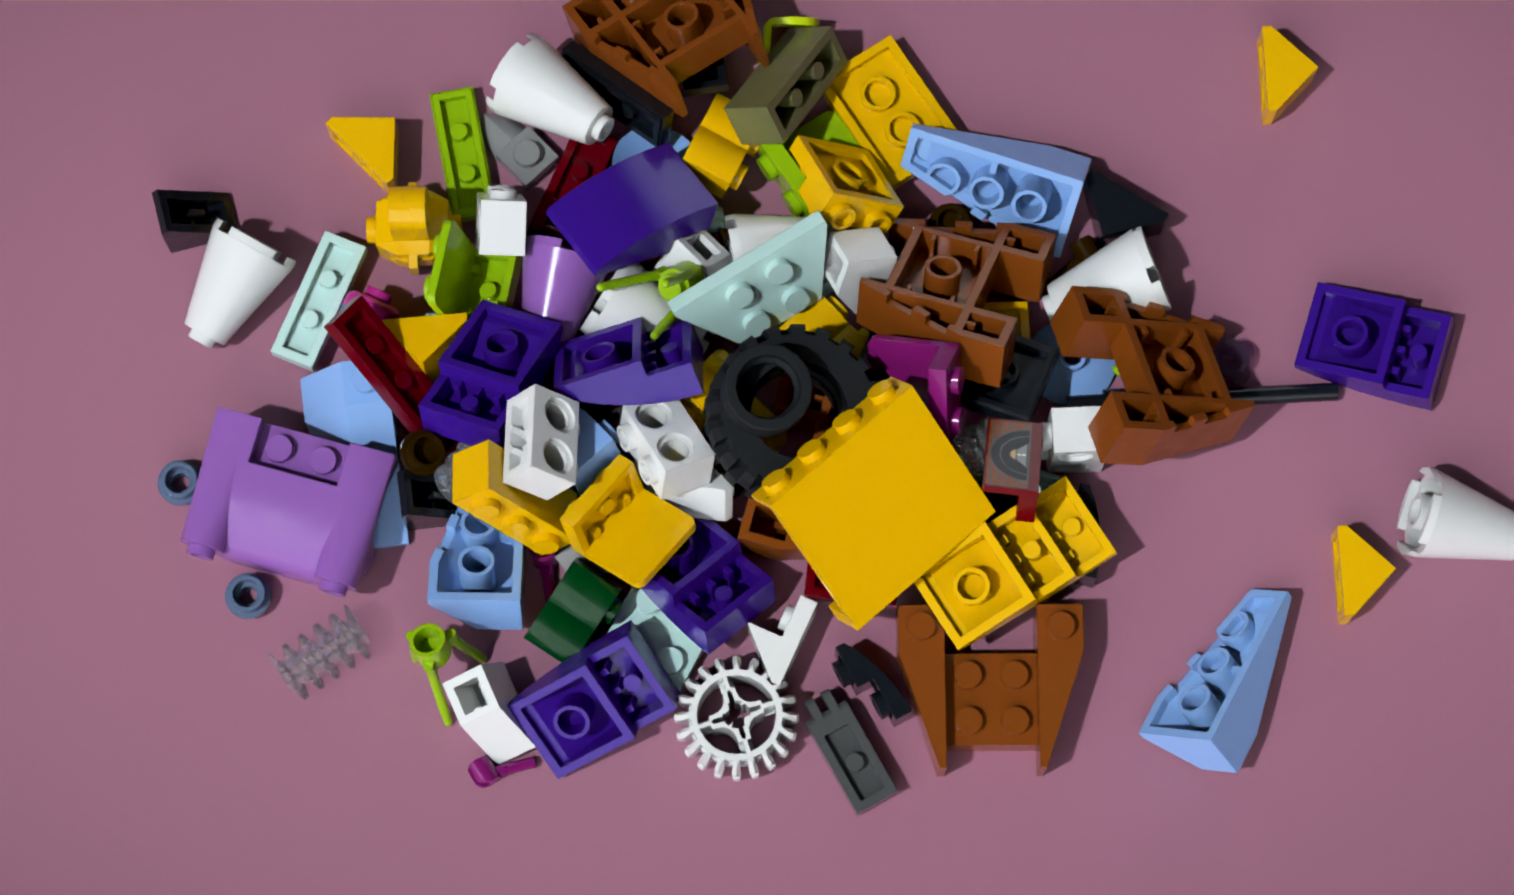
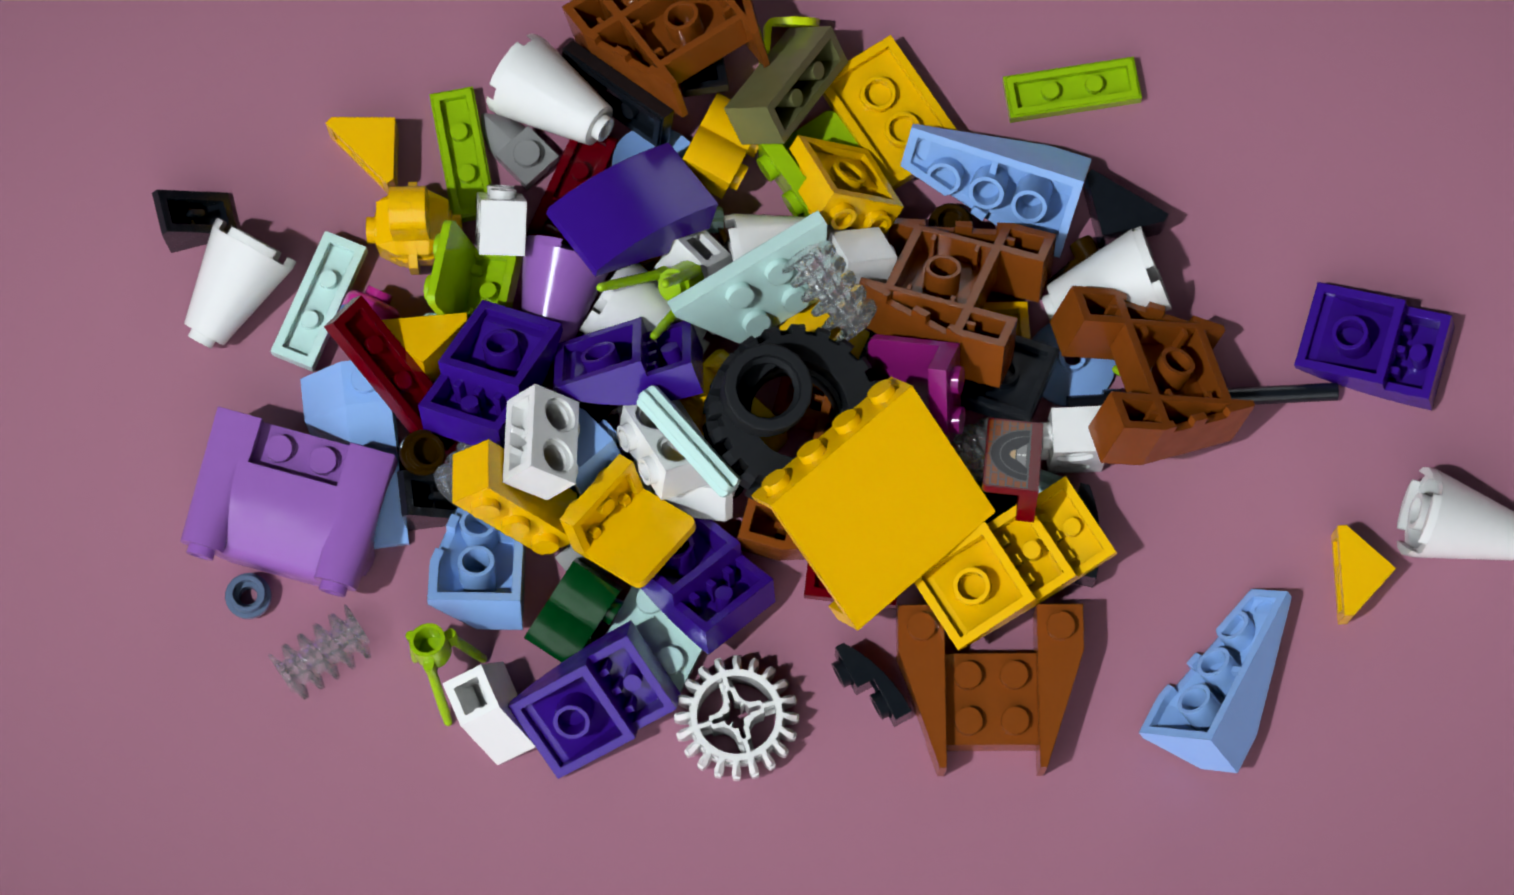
(170, 474): sand blue plate -> none
(485, 773): magenta hand -> none
(546, 566): magenta hand -> none
(688, 441): none -> light aqua axle
(779, 652): white slope -> none
(833, 289): none -> clear piece
(849, 754): dark grey hinge -> none
(1071, 89): none -> lime tile
(1240, 352): clear purple plate -> none
(1282, 73): yellow slope -> none

